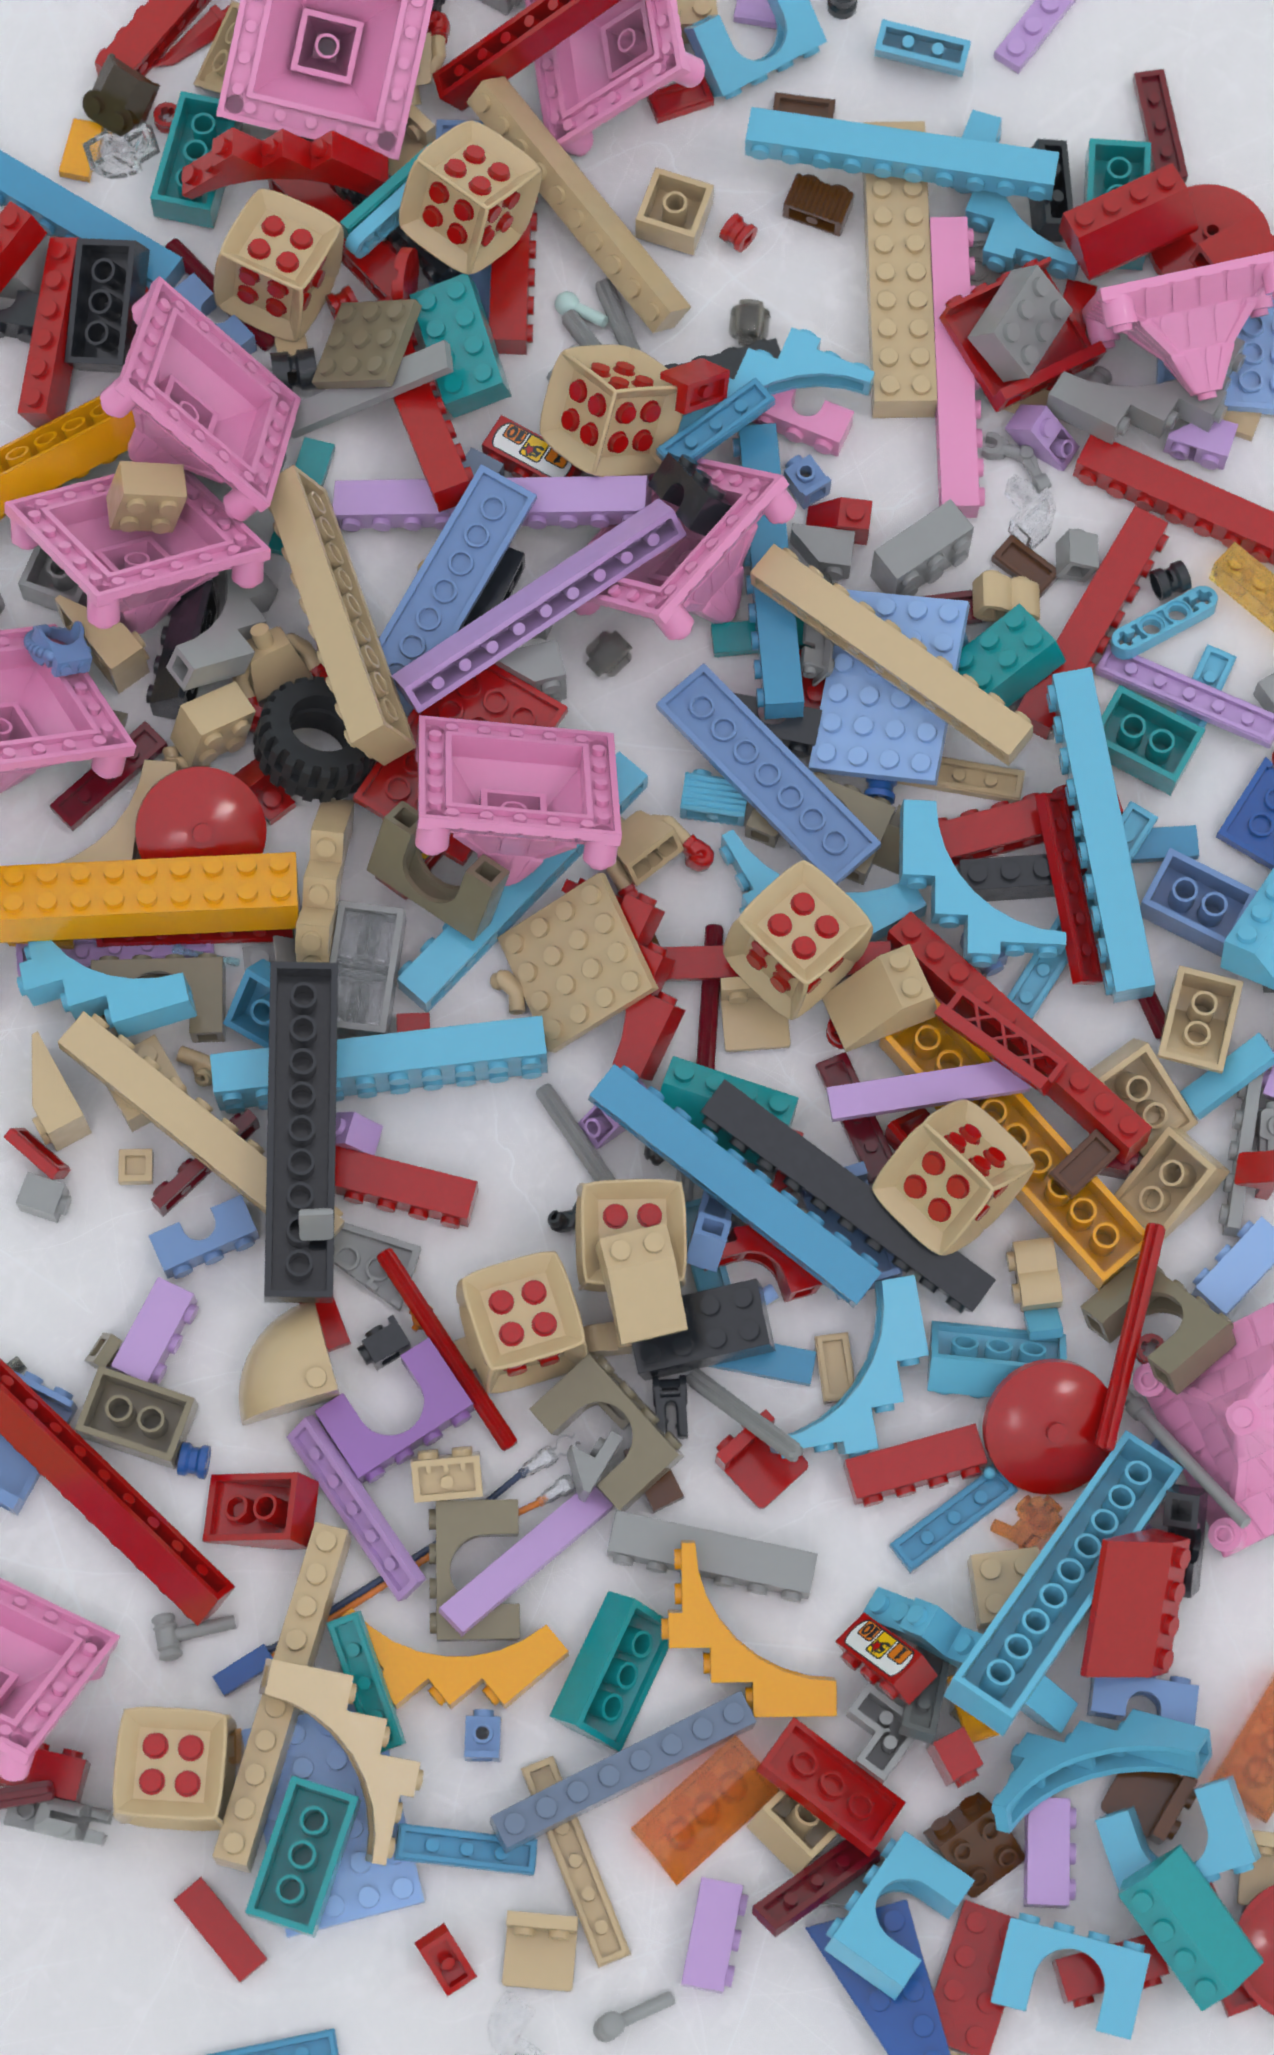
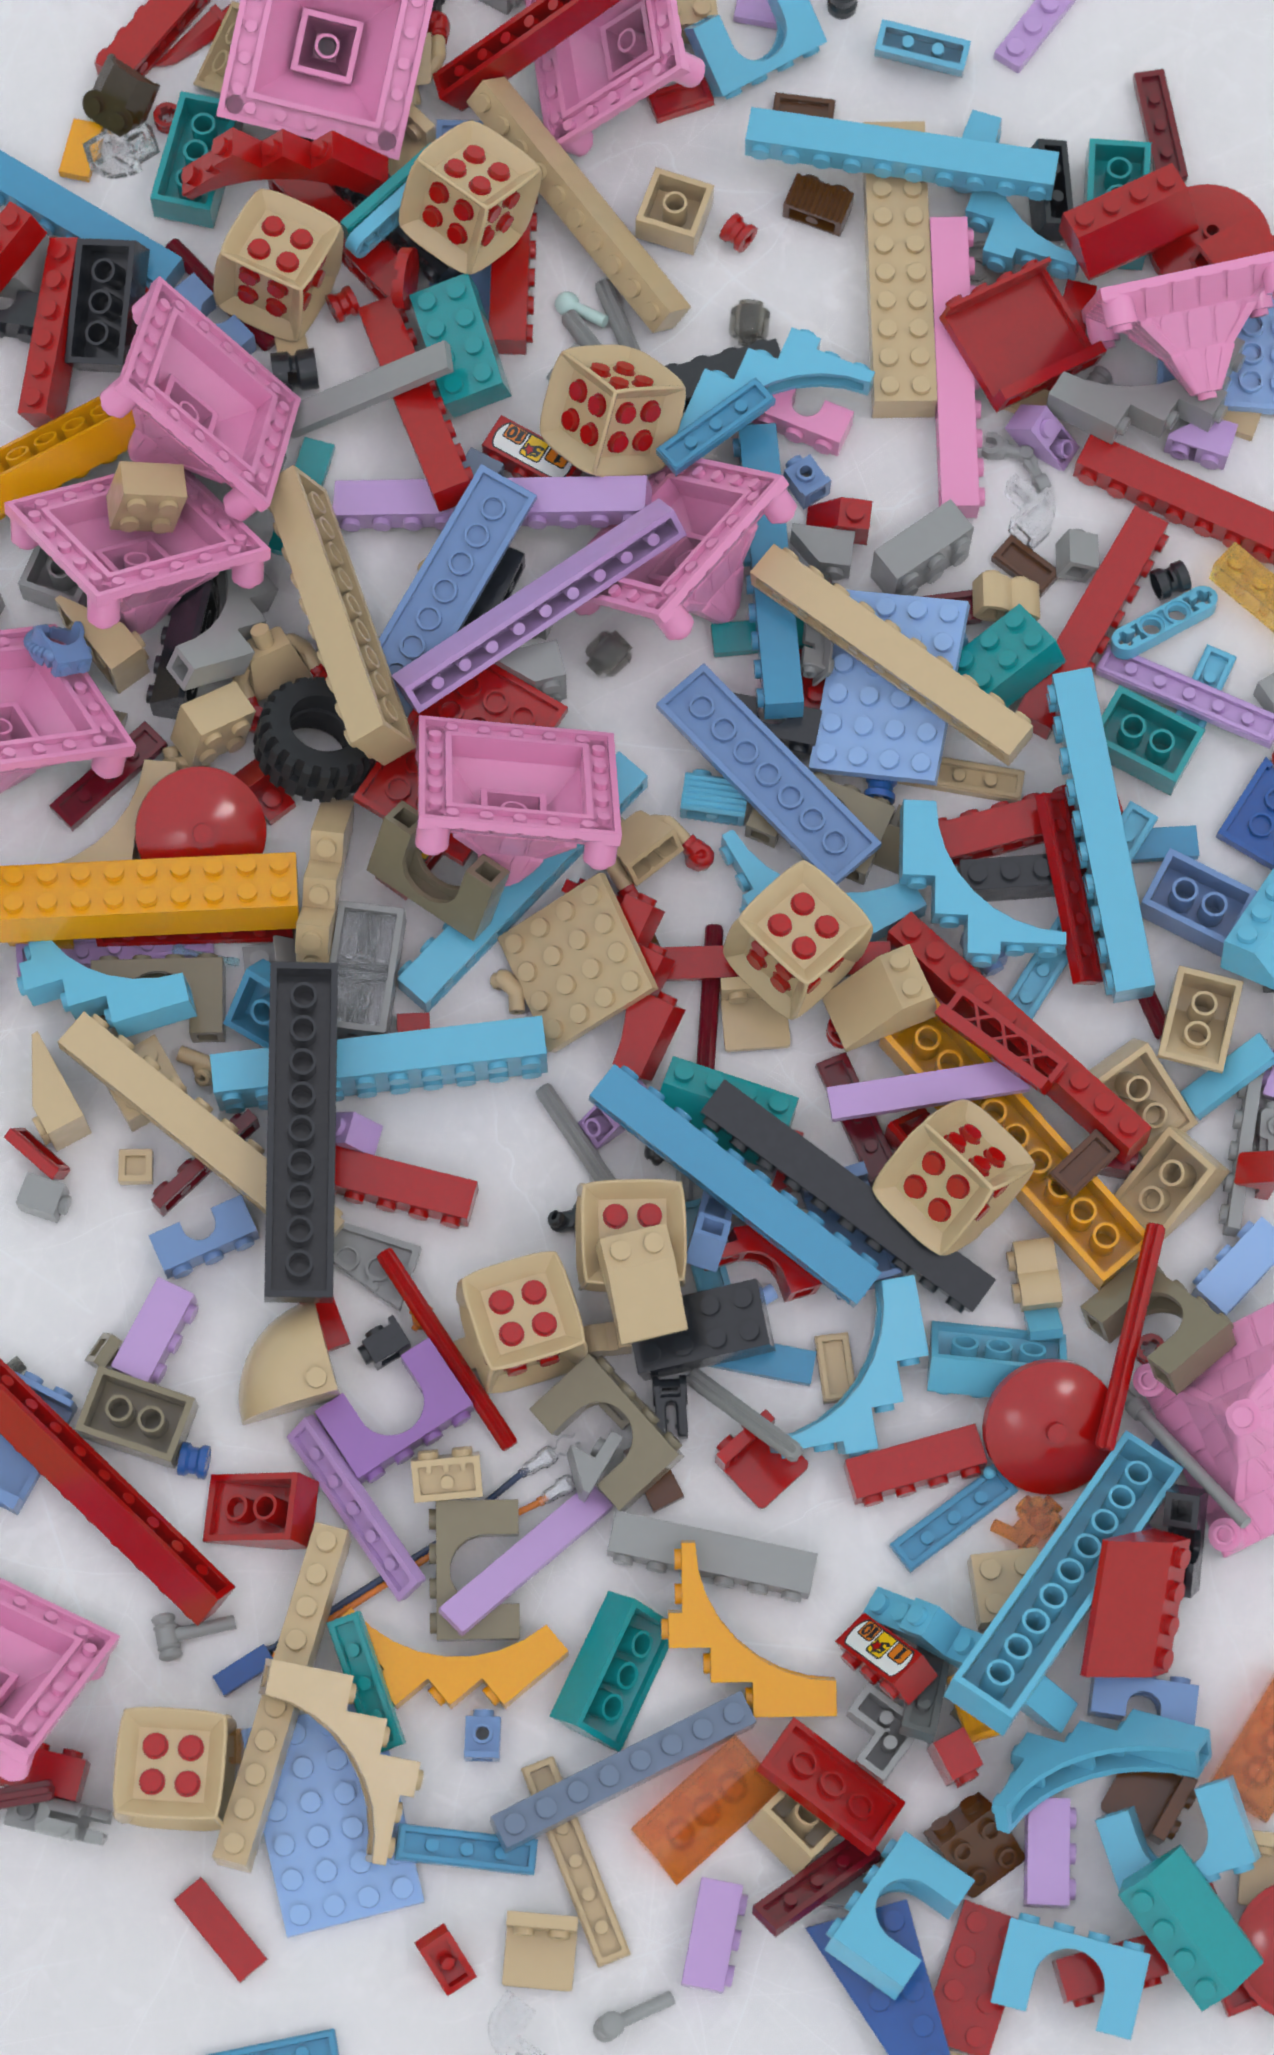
(303, 1856): teal brick -> none
(316, 1224): light grey slope -> none
(366, 344): dark tan plate -> none
(690, 489): black arch -> none
(698, 384): red panel -> none
(1020, 323): light grey brick -> none

